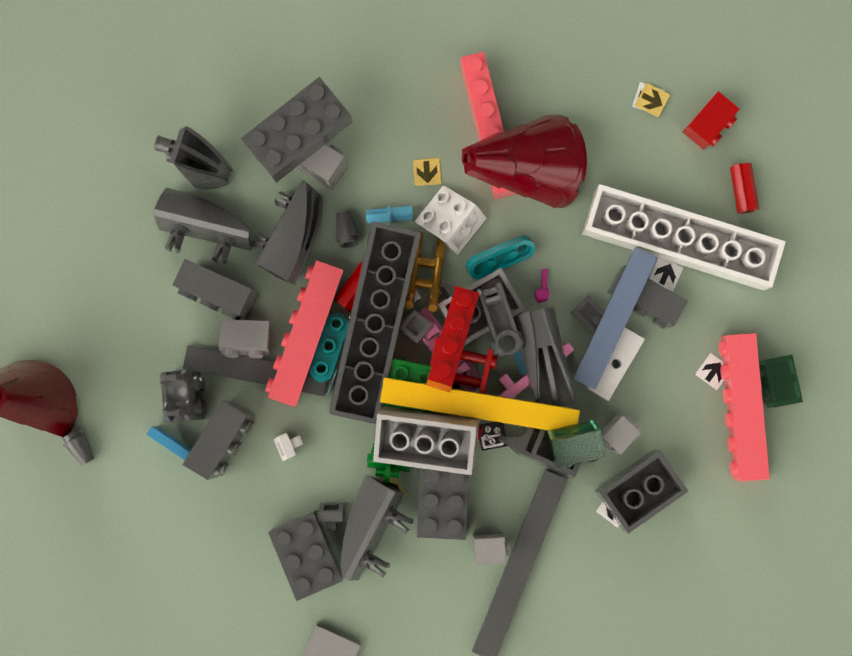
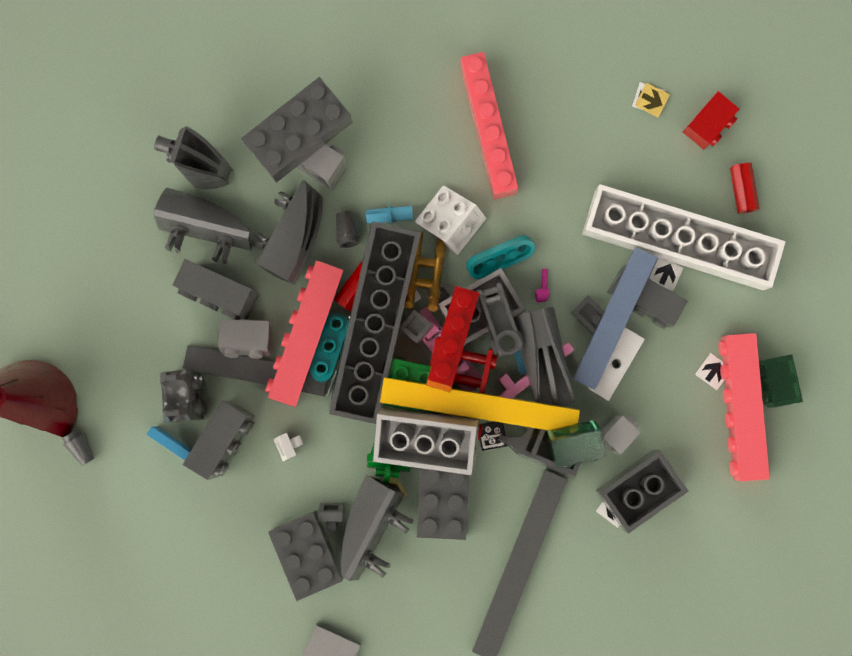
(427, 172): clear yellow sticker -> none
(490, 548): light grey brick -> none
(532, 160): dark red cone -> none

